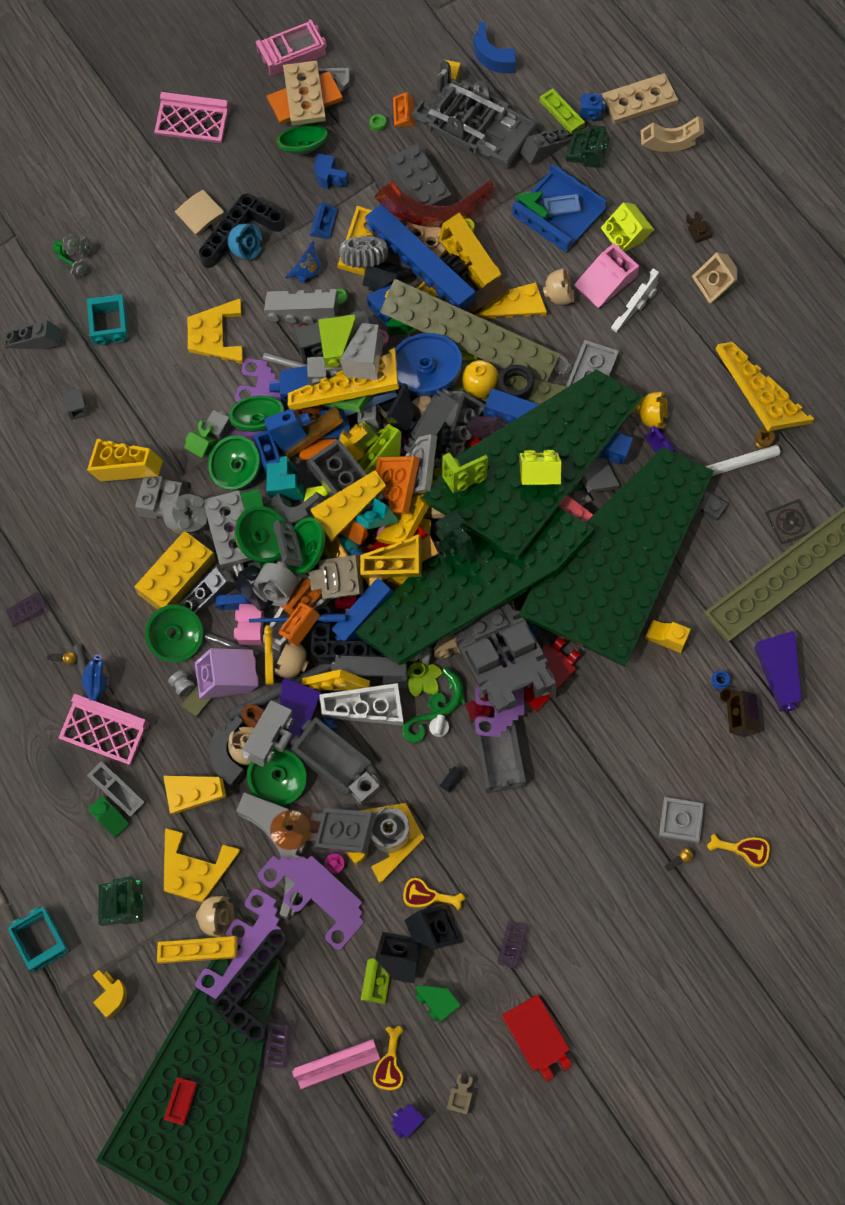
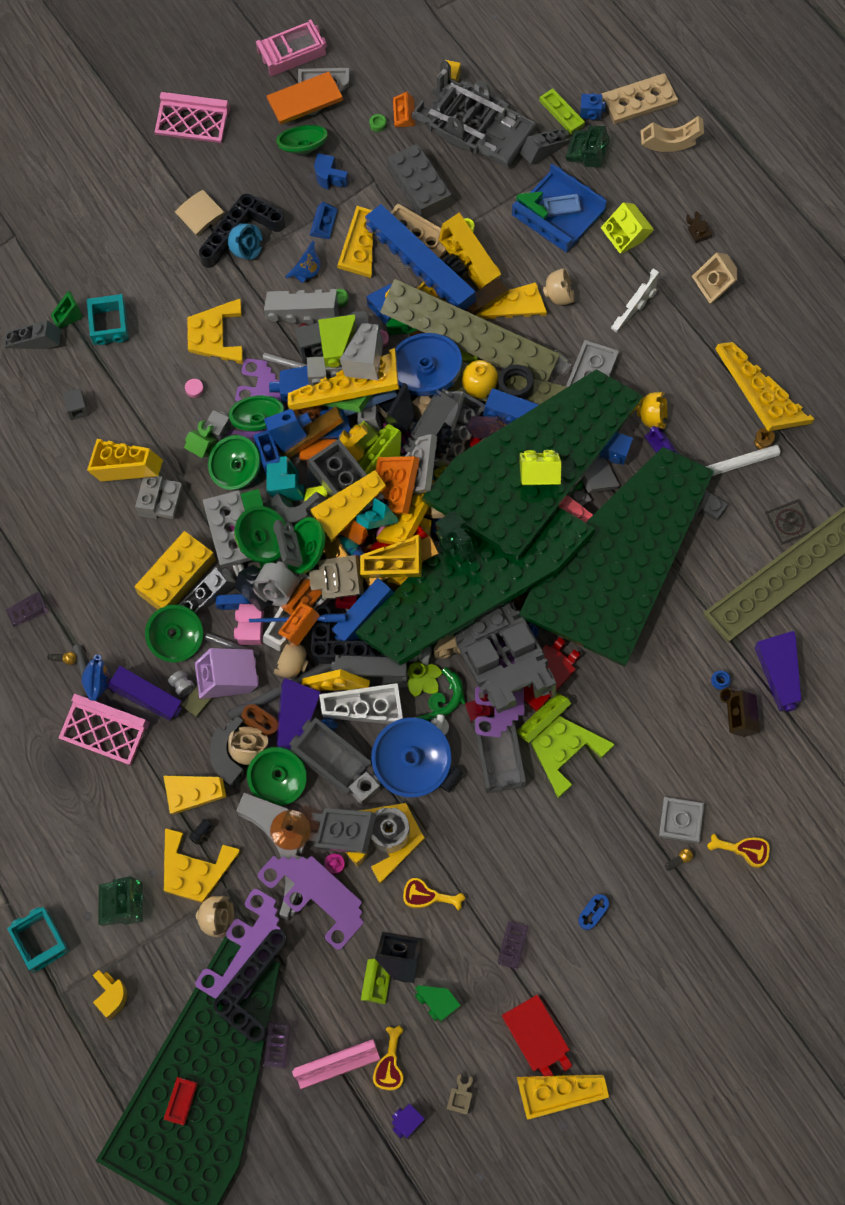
(66, 311): none -> green slope
(69, 247): light grey plant -> none
(108, 817): green slope -> none
(115, 788): light grey slope -> none
(144, 694): none -> dark purple slope
(187, 504): light grey brick -> none
(194, 388): none -> bright pink tile
(197, 950): yellow tile -> none
(200, 832): none -> black pin
(266, 732): light grey piece -> none
(268, 655): yellow piece -> none
(294, 87): tan plate -> none
(363, 251): light grey gear -> none
(383, 275): black slope -> none
(411, 757): none -> blue dish
(424, 215): clear red arch -> none
(434, 927): black slope -> none
(462, 477): lime bracket -> none
(491, 57): blue arch -> none
(543, 718): none -> lime plate
(556, 1093): none -> yellow wing
(559, 744): none -> lime wing
(596, 915): none -> blue beam
(607, 276): bright pink slope -> none
(668, 635): yellow arch -> none

